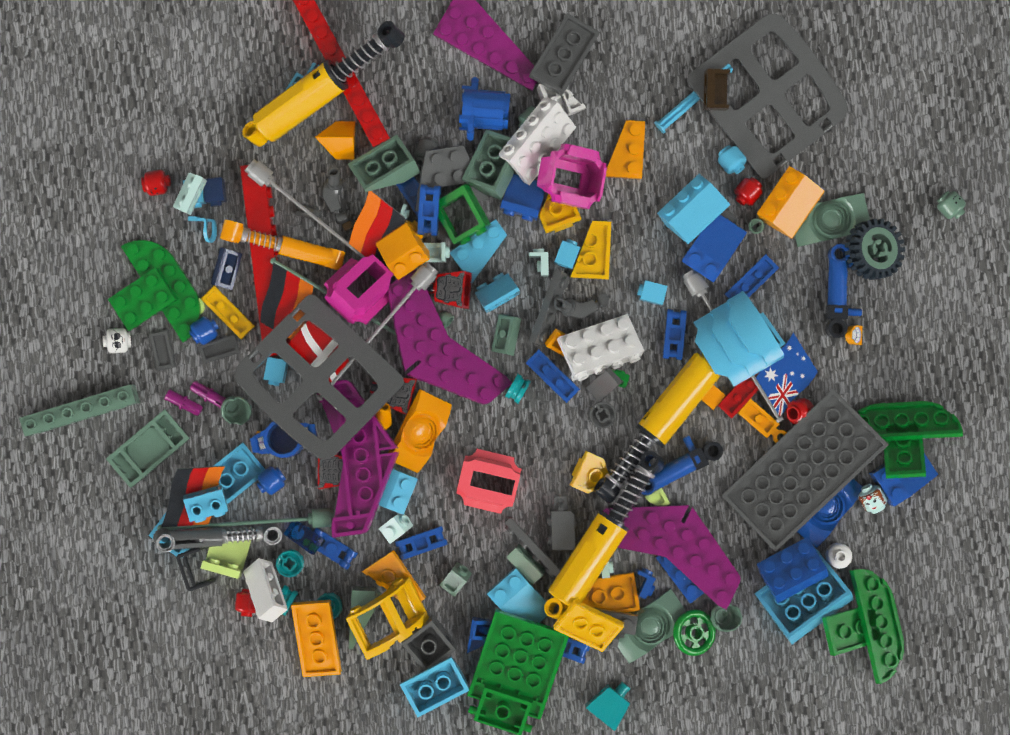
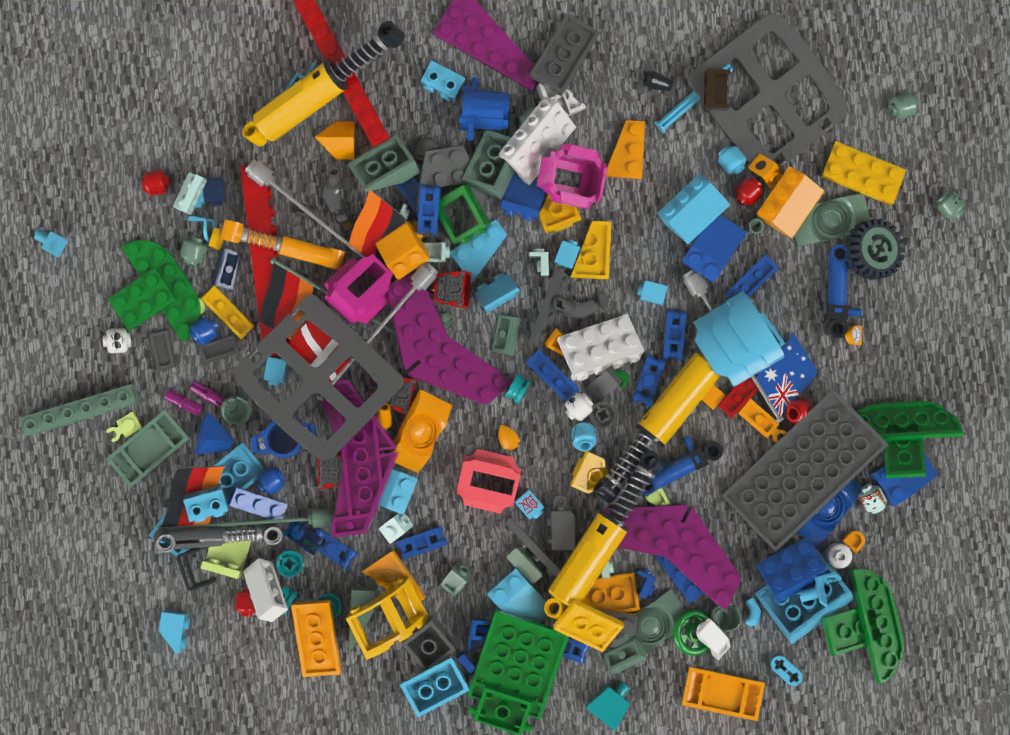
(51, 242): none -> medium azure bracket
(127, 425): none -> yellowish green plate
(173, 629): none -> medium azure slope
(193, 250): none -> sand green head
(212, 437): none -> blue slope
(215, 241): none -> yellow tile
(256, 503): none -> plate
(442, 81): none -> medium azure brick
(466, 662): none -> blue tile
(508, 438): none -> light orange plate
(530, 505): none -> medium azure brick
(578, 406): none -> white head
(583, 436): none -> medium azure head
(624, 656): none -> sand green slope
(649, 380): none -> blue plate
(657, 81): none -> black cone
(713, 638): none -> white slope
(723, 693): none -> light orange slope
(755, 612): none -> medium azure arm
(770, 173): none -> light orange bracket
(783, 673): none -> medium azure beam
(819, 591): none -> medium azure bracket
(854, 540): none -> light orange tile
(863, 173): none -> yellow plate
(904, 105): none -> sand green head

